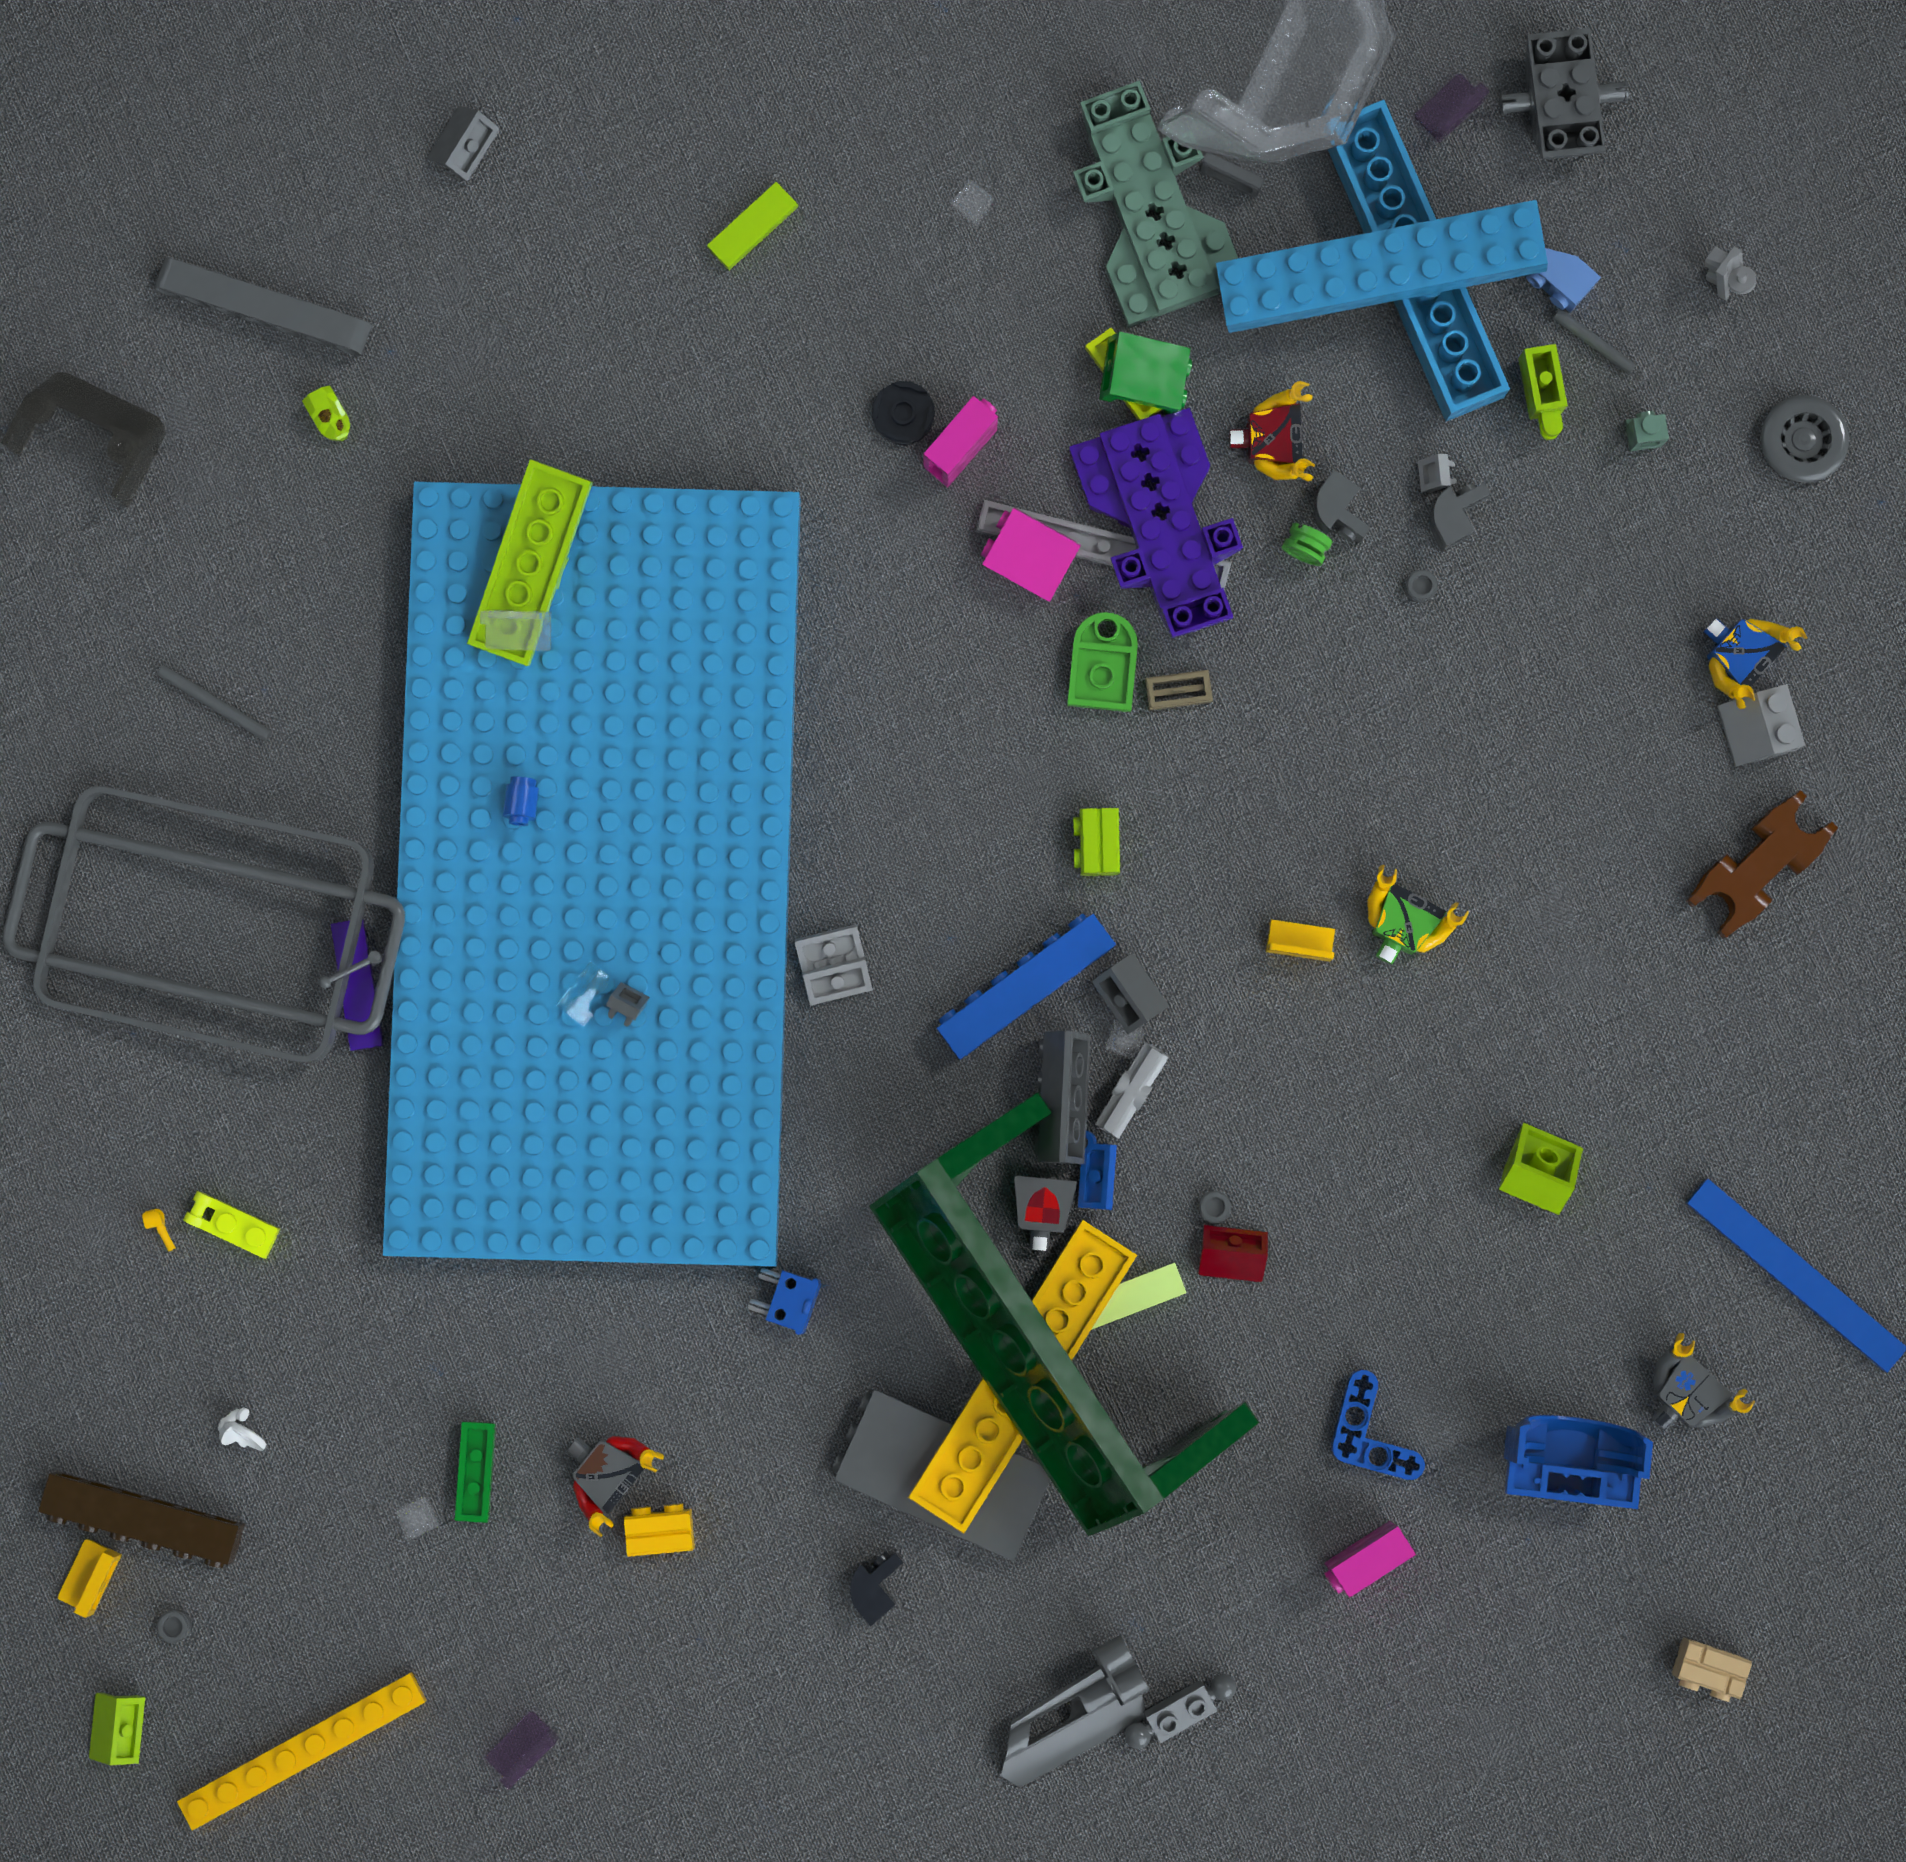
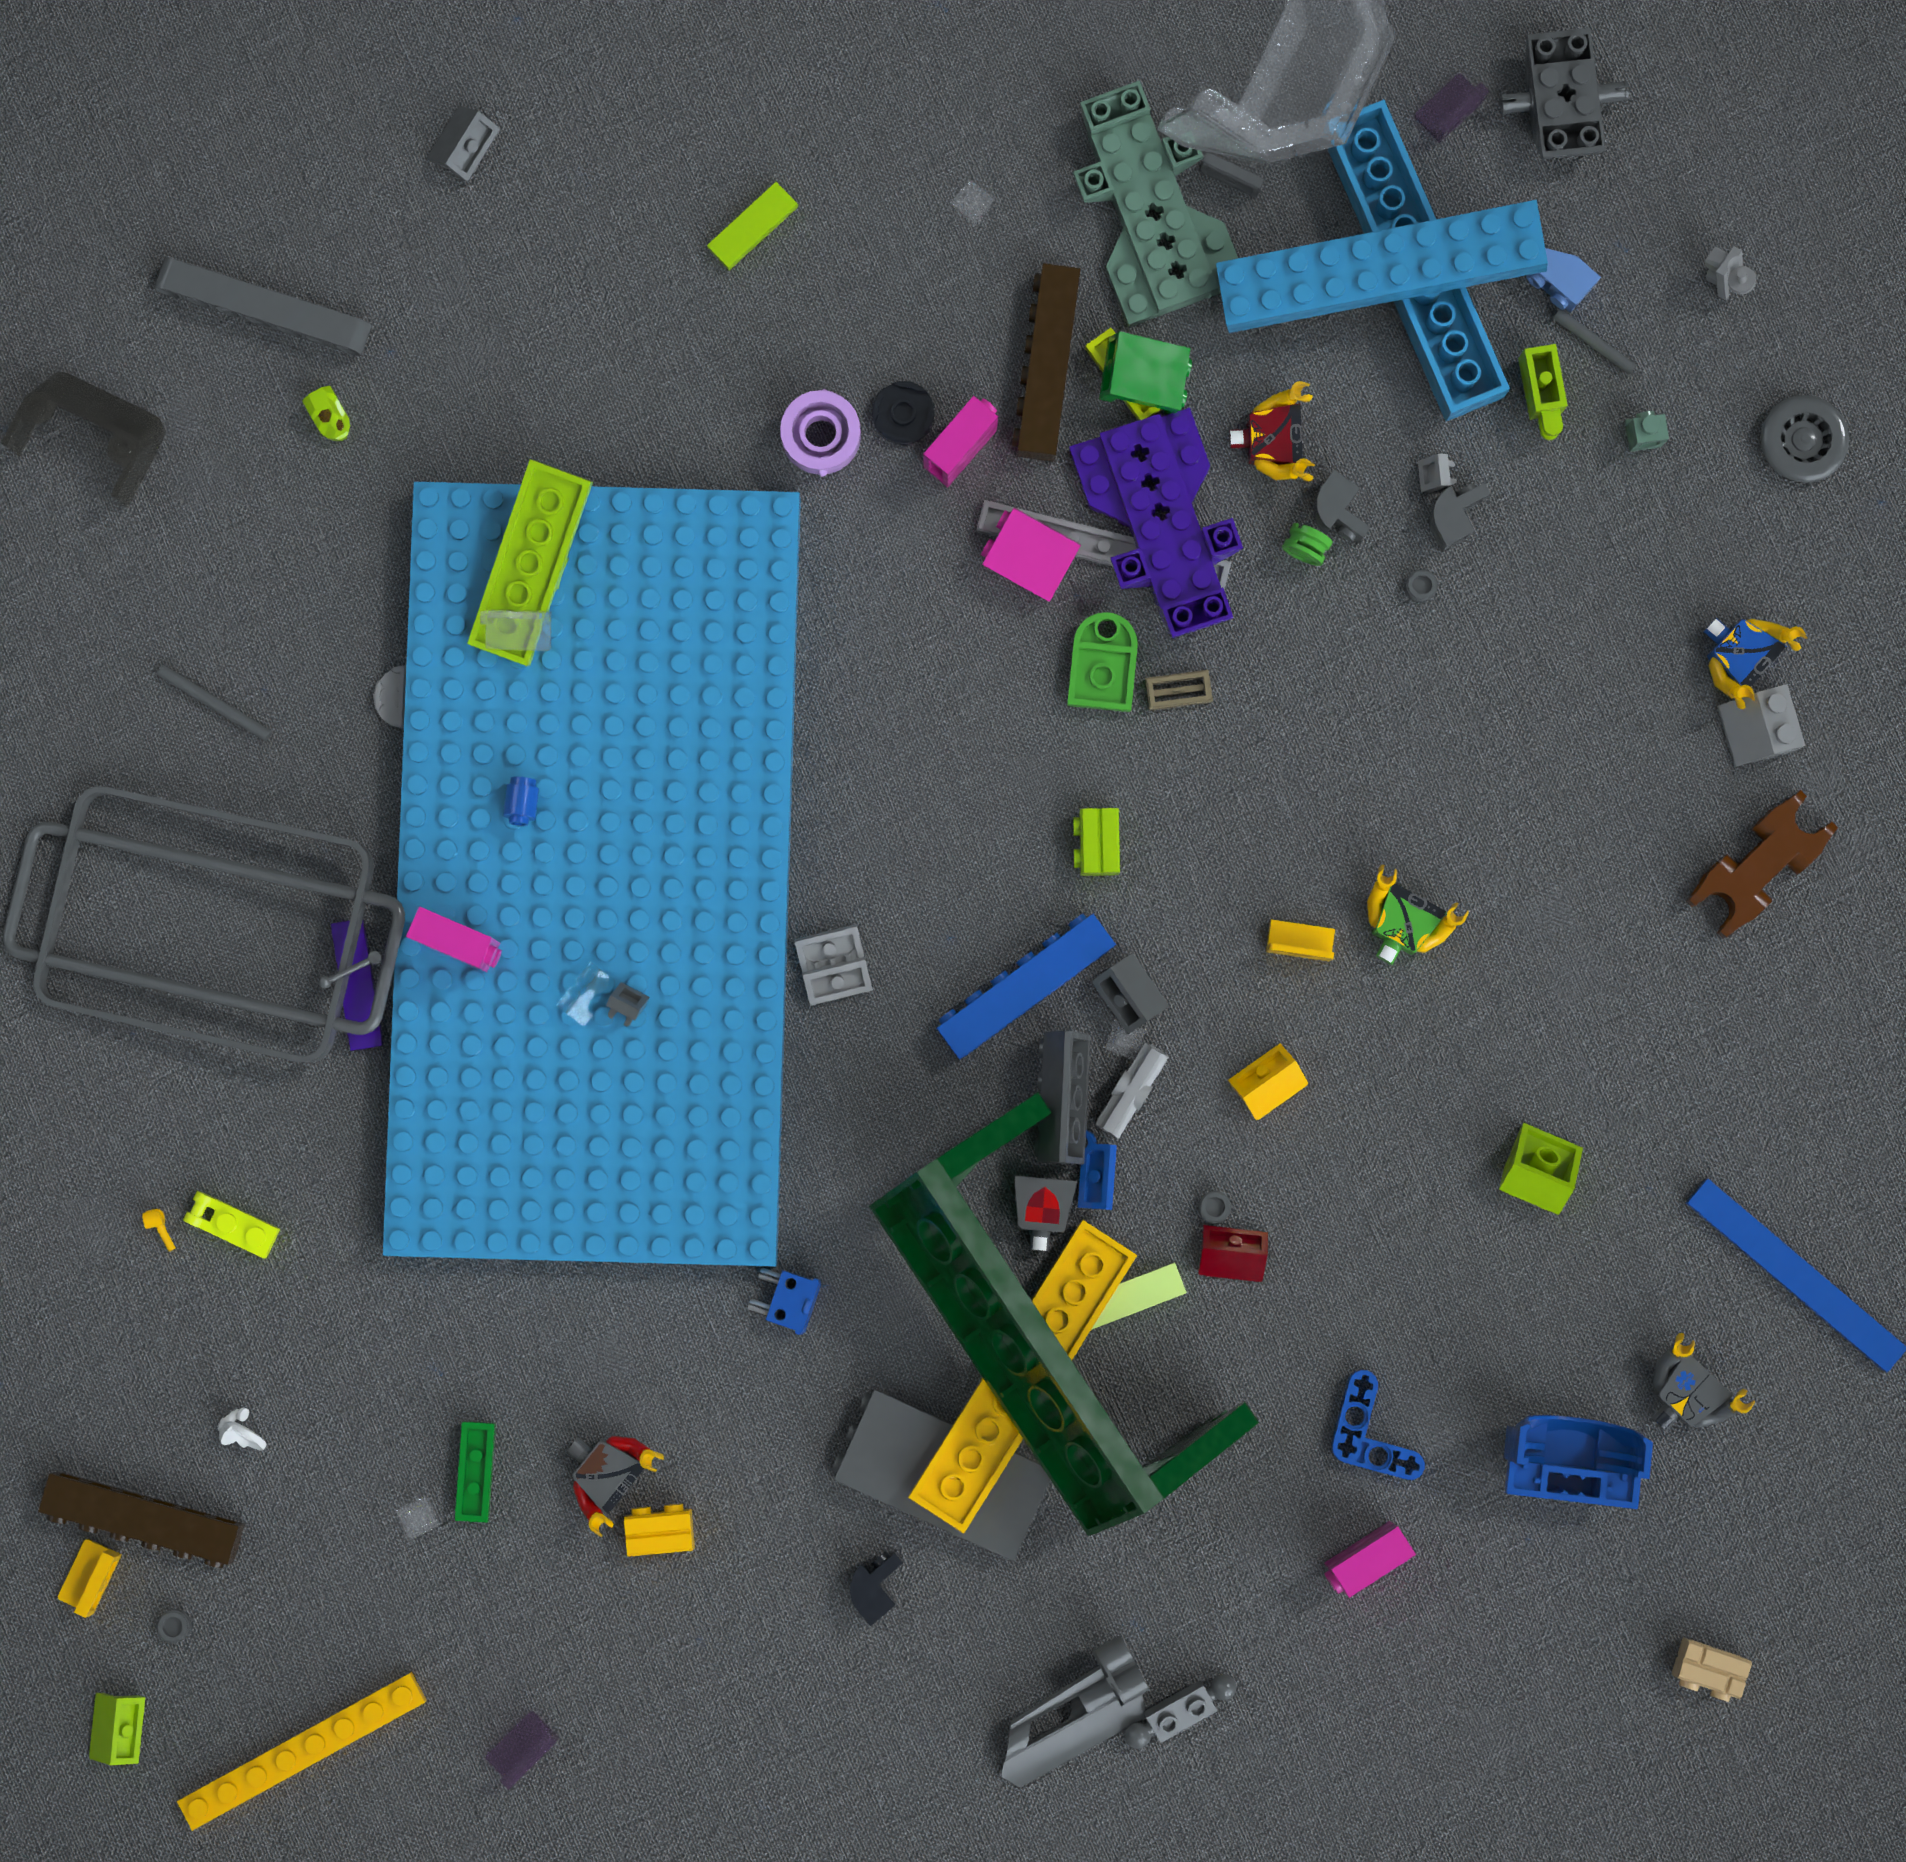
(390, 696): none -> light grey tile
(454, 940): none -> dark pink brick
(815, 407): none -> lavender piece
(1048, 362): none -> dark brown brick
(1268, 1081): none -> yellow panel

